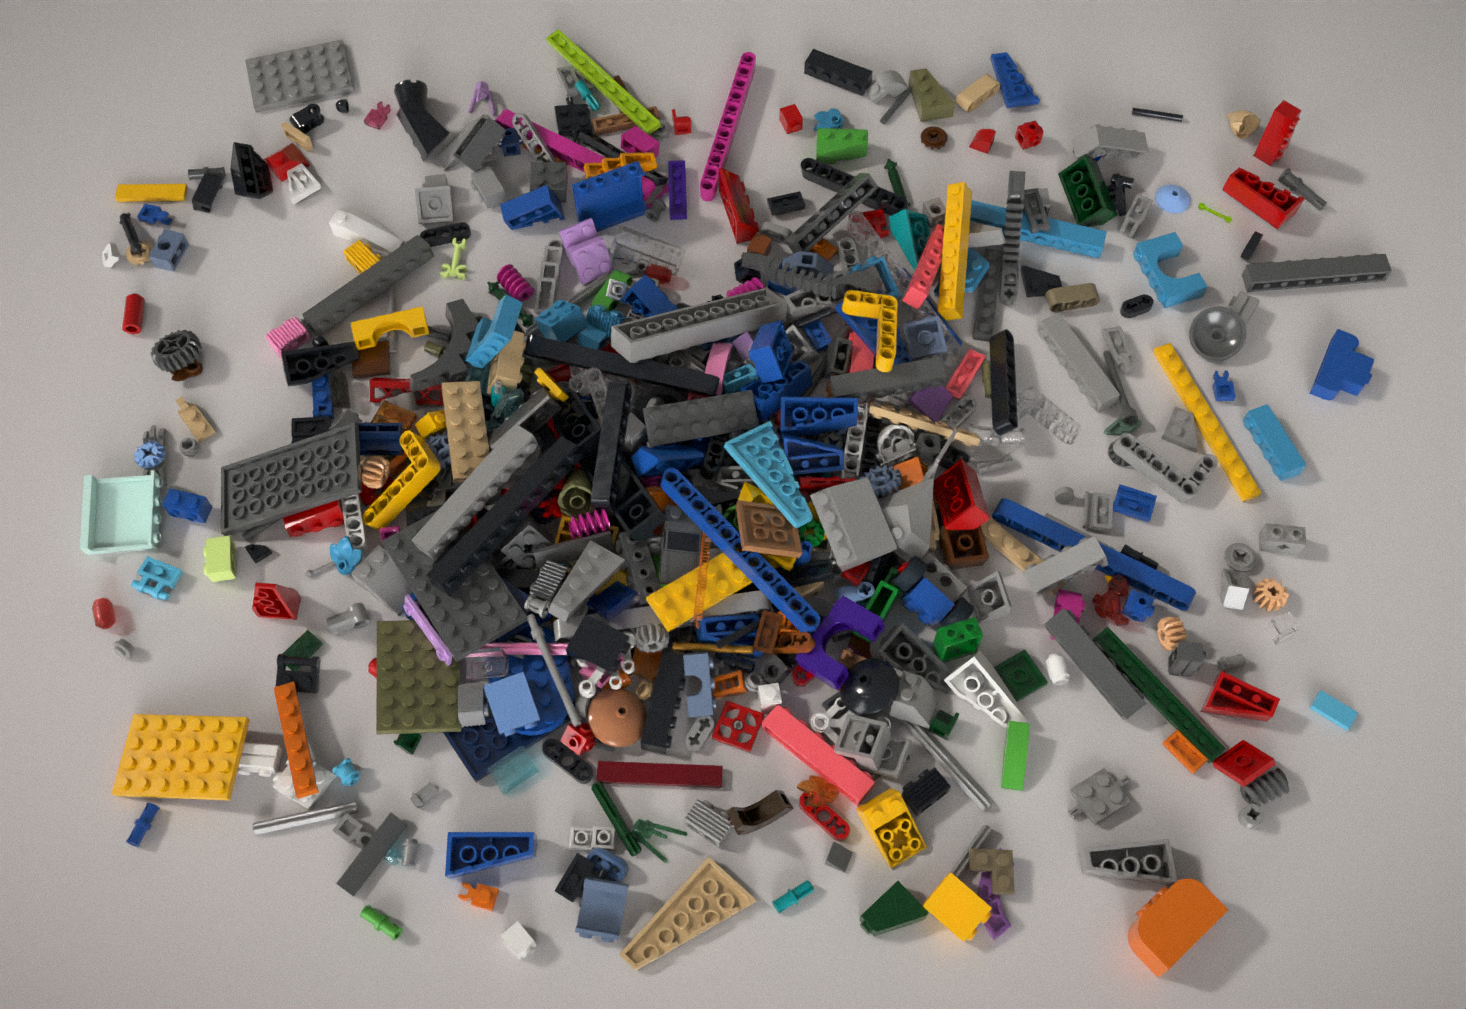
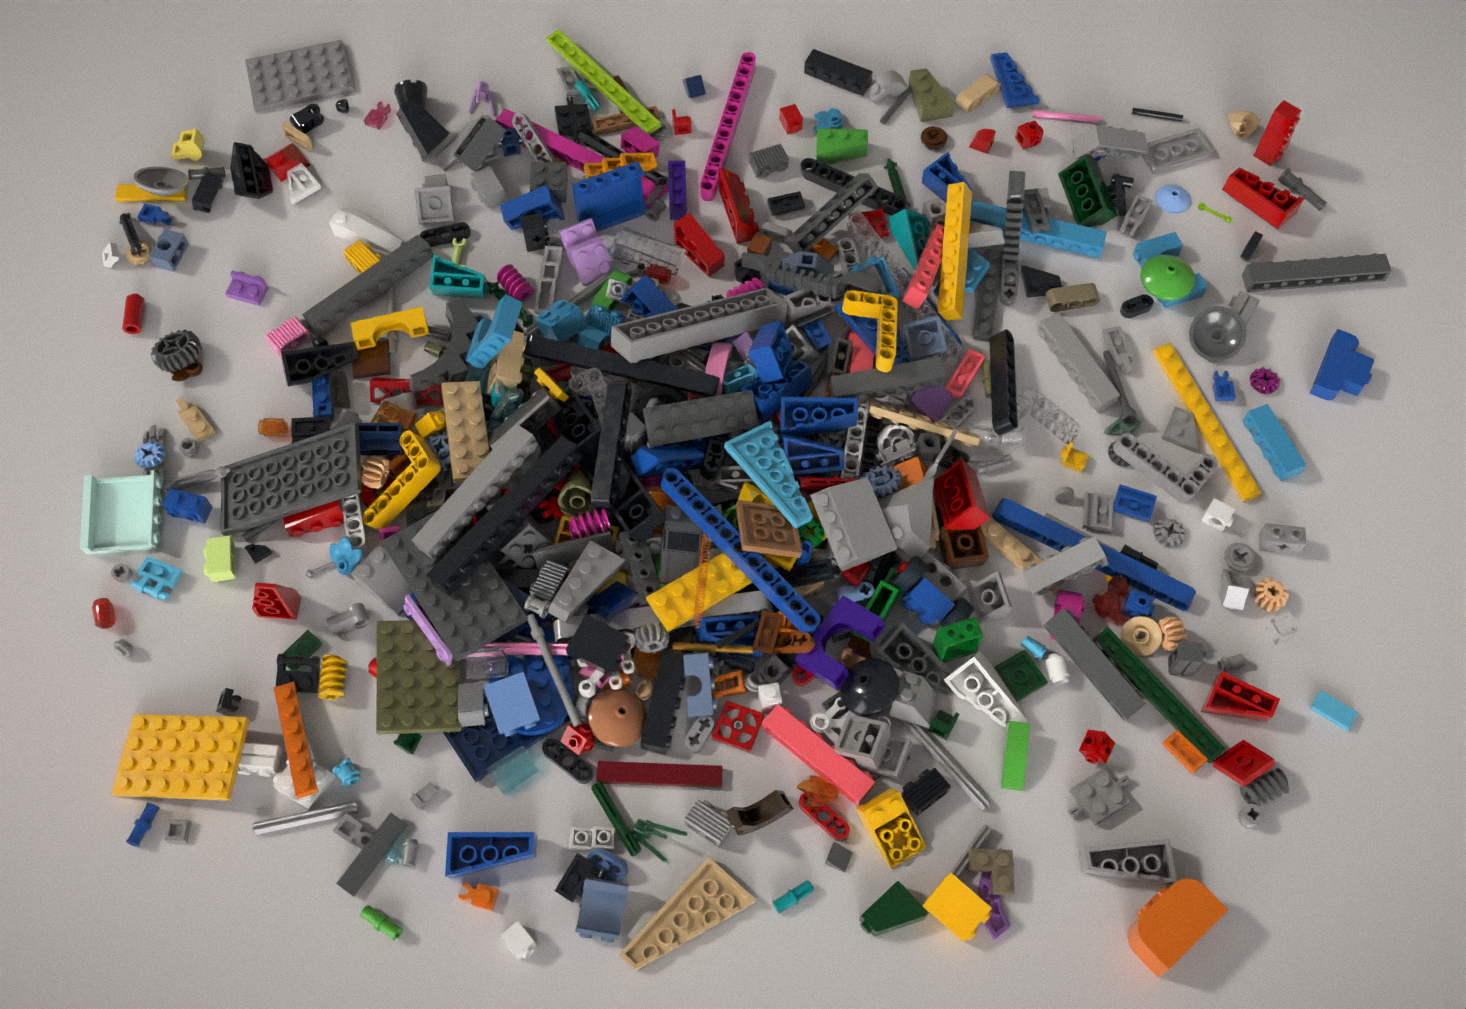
(119, 568): none -> light grey bush
(161, 180): none -> light grey dish
(177, 830): none -> light grey tile
(189, 145): none -> light yellow brick
(195, 479): none -> light grey wheel
(225, 701): none -> black tile
(247, 288): none -> medium lavender bracket
(272, 427): none -> clear orange brick
(331, 677): none -> yellow piece
(455, 280): none -> teal wedge
(534, 232): none -> black brick
(694, 86): none -> dark blue brick
(698, 245): none -> red wedge
(768, 160): none -> dark grey brick
(940, 175): none -> blue wedge
(1034, 647): none -> medium azure pin
(1066, 116): none -> bright pink bar
(1073, 458): none -> yellow bracket
(1096, 746): none -> red brick
(1146, 644): none -> tan dish
(1167, 277): none -> bright green dish
(1175, 538): none -> light grey gear
(1177, 151): none -> light grey tile
(1218, 515): none -> white brick
(1260, 385): none -> magenta gear

